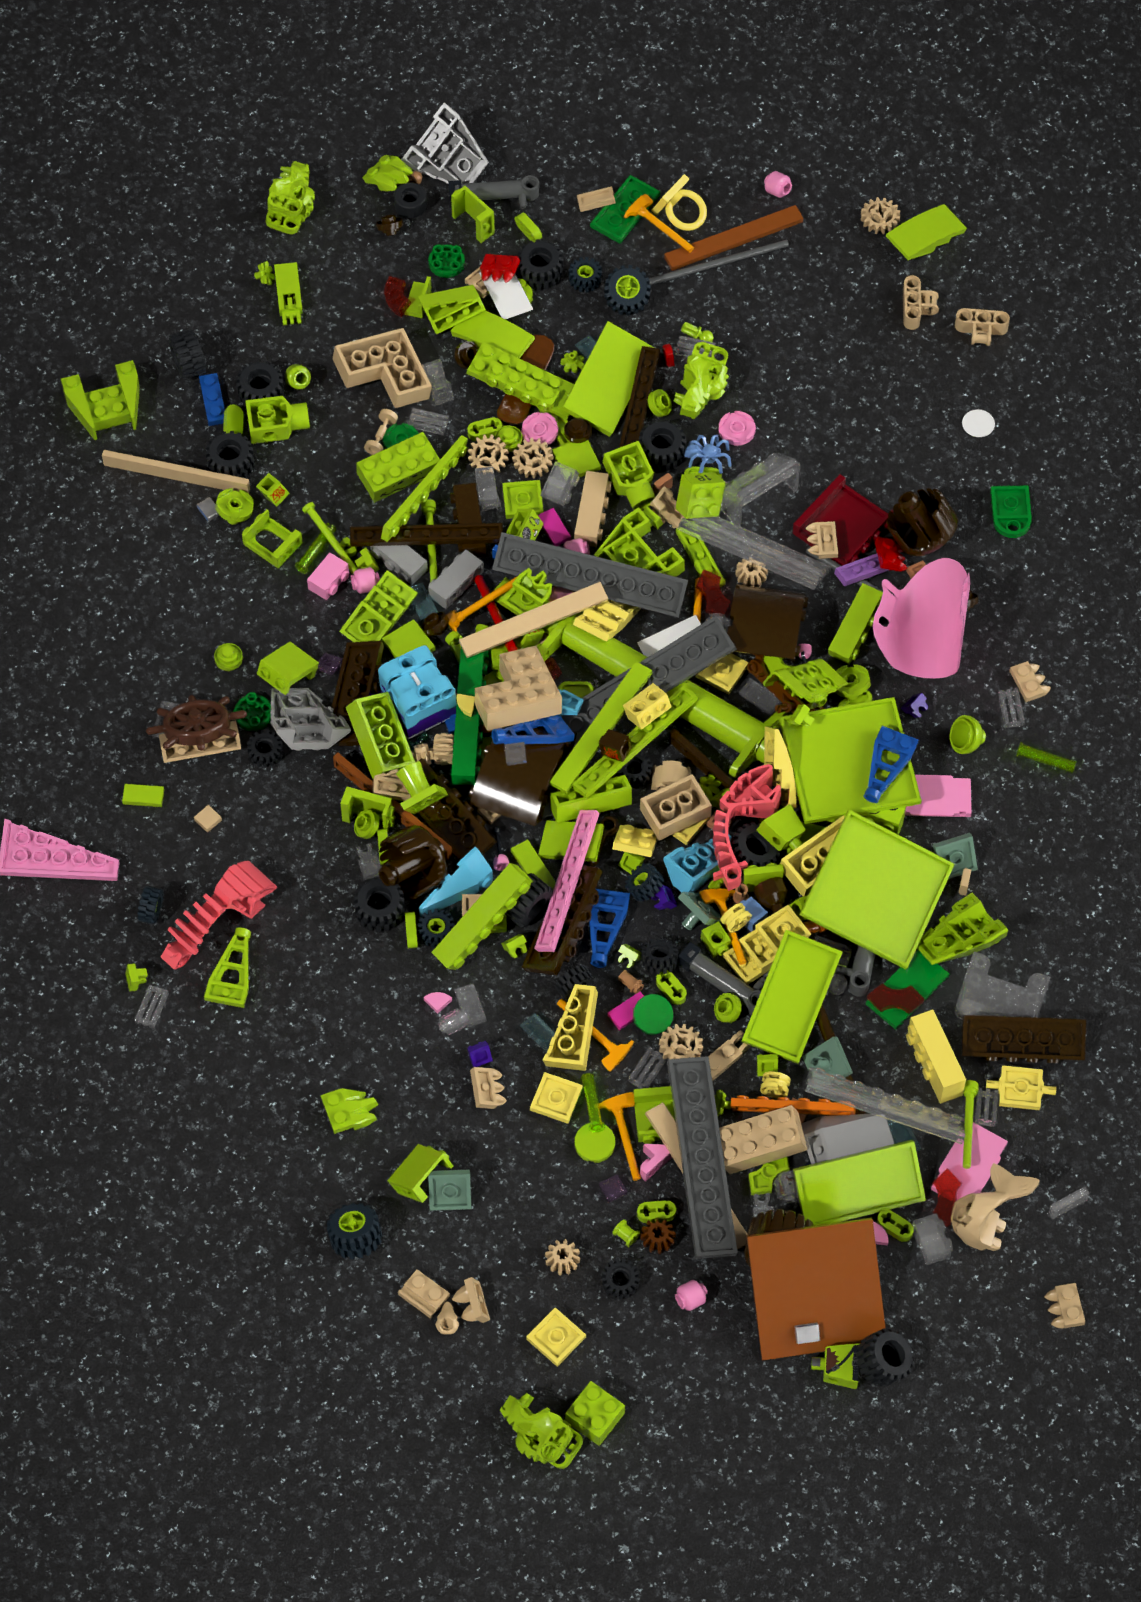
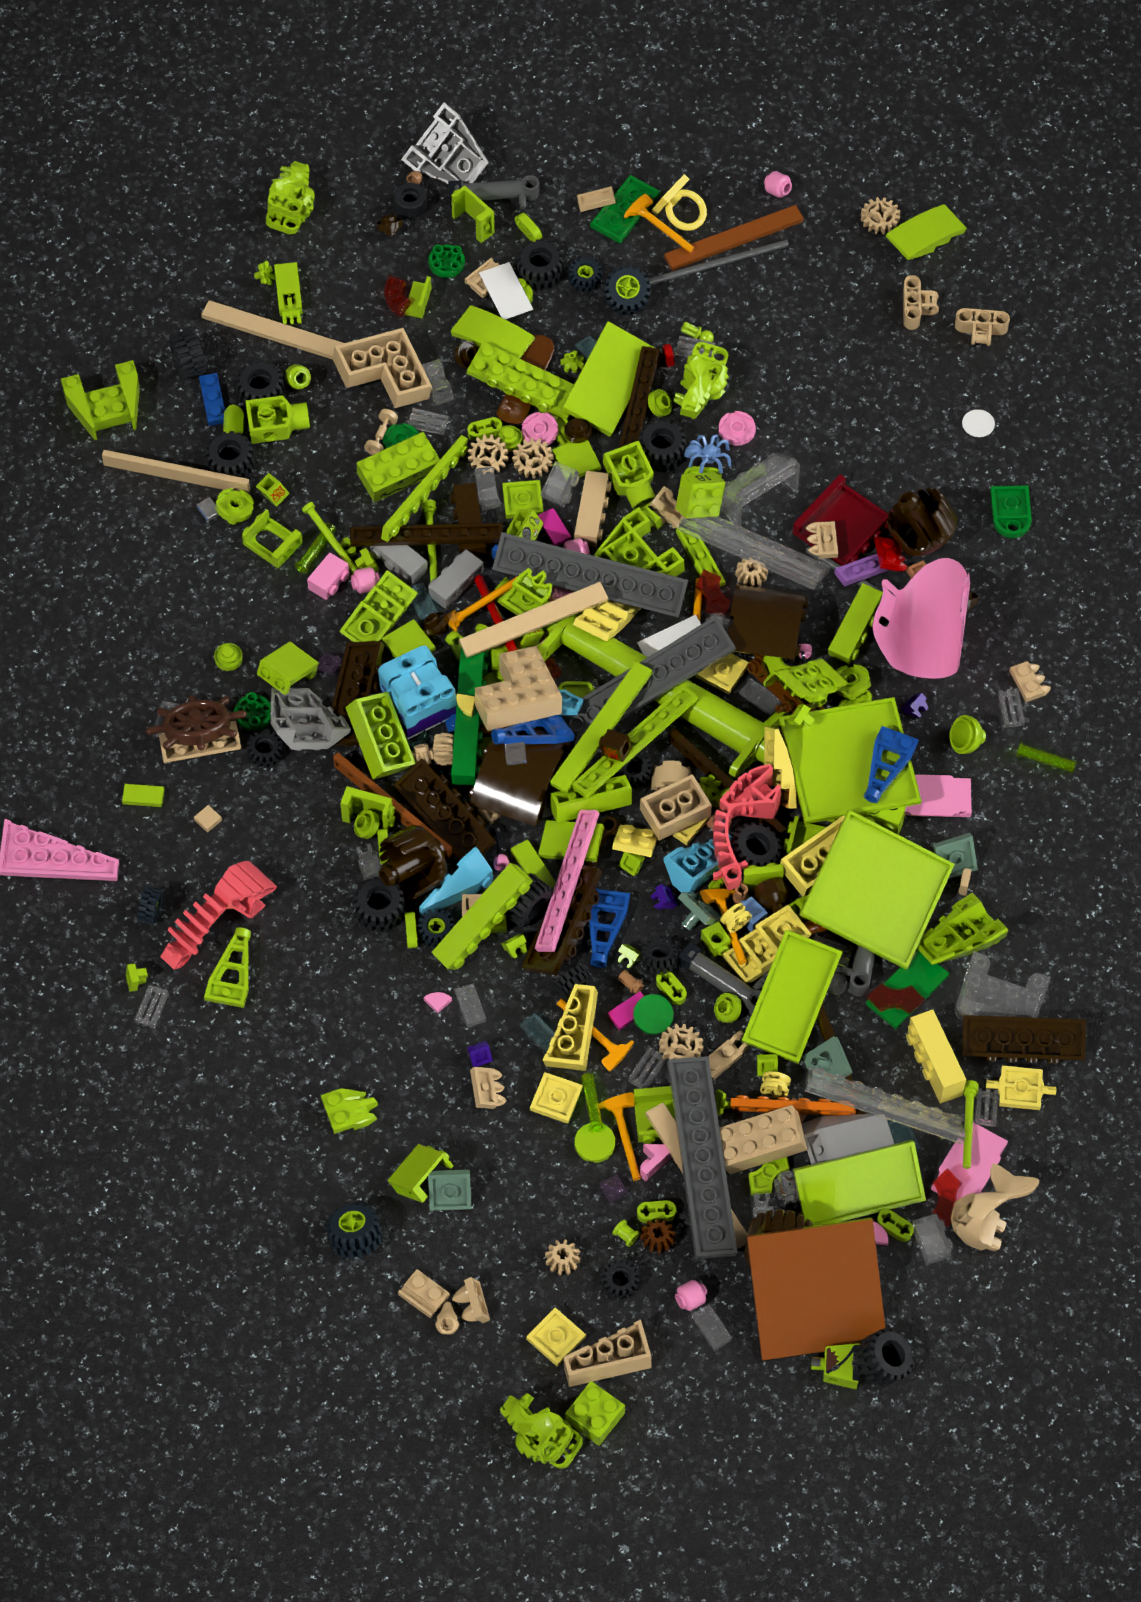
(270, 329): none -> tan tile
(388, 173): lime plate -> none
(390, 786): tan wing -> none
(417, 786): lime plant -> none
(451, 307): lime wedge -> none
(453, 1021): clear brick -> none
(499, 266): red plate -> none
(609, 1357): none -> tan wedge
(644, 882): black bush -> none
(647, 706): light yellow brick -> none
(665, 480): nougat tile -> none
(711, 1327): none -> clear tile
(782, 829): lime torso -> none
(807, 1333): flat silver piece -> none
(1067, 1306): tan plate -> none
(1068, 1203): clear tile -> none

